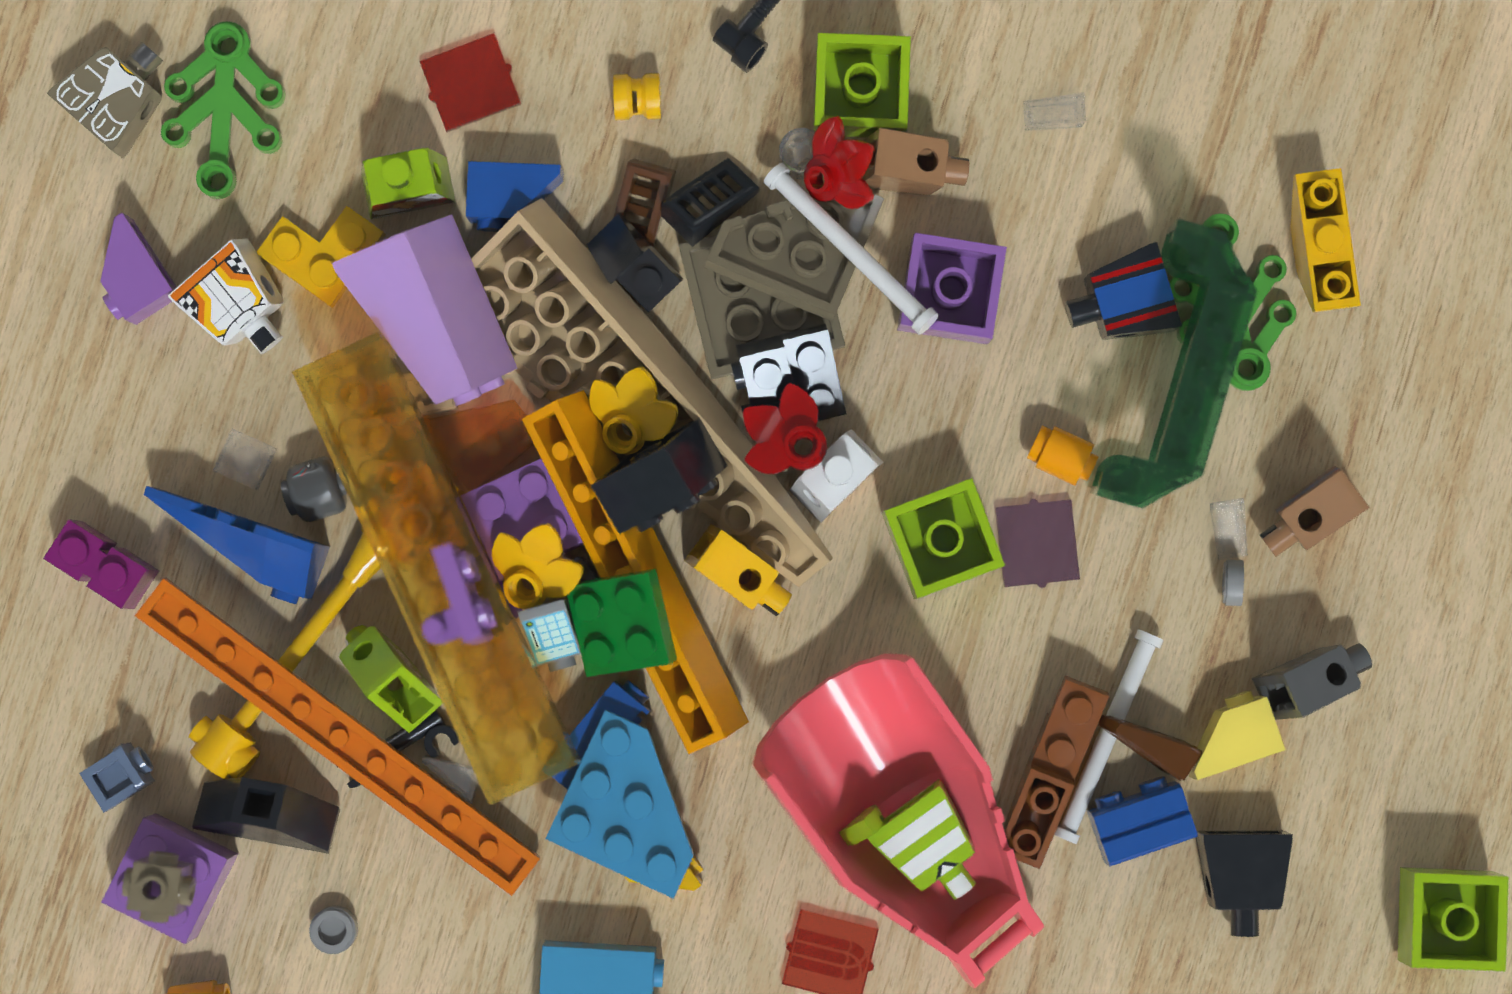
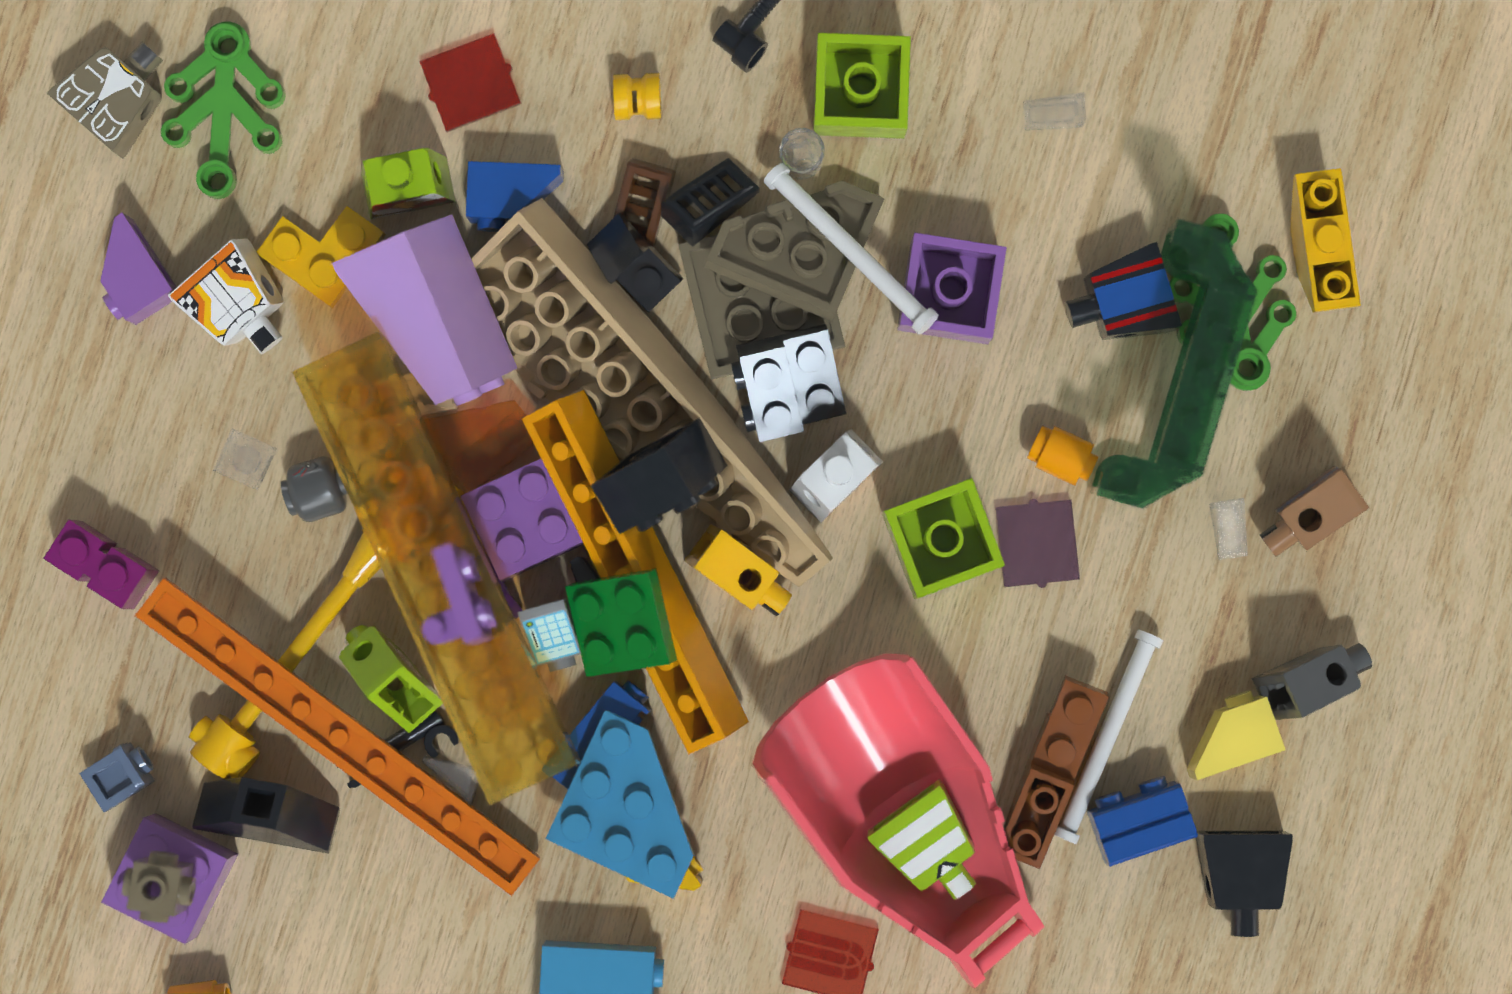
(263, 552): blue wedge -> none
(333, 929): light grey tile -> none
(539, 562): yellow plate -> none
(631, 404): yellow plate -> none
(780, 429): red plate -> none
(842, 165): red plate -> none
(863, 826): lime tile -> none
(896, 165): medium nougat torso -> none
(1161, 750): reddish brown slope -> none
(1233, 582): light grey tile -> none
(1453, 919): lime brick -> none

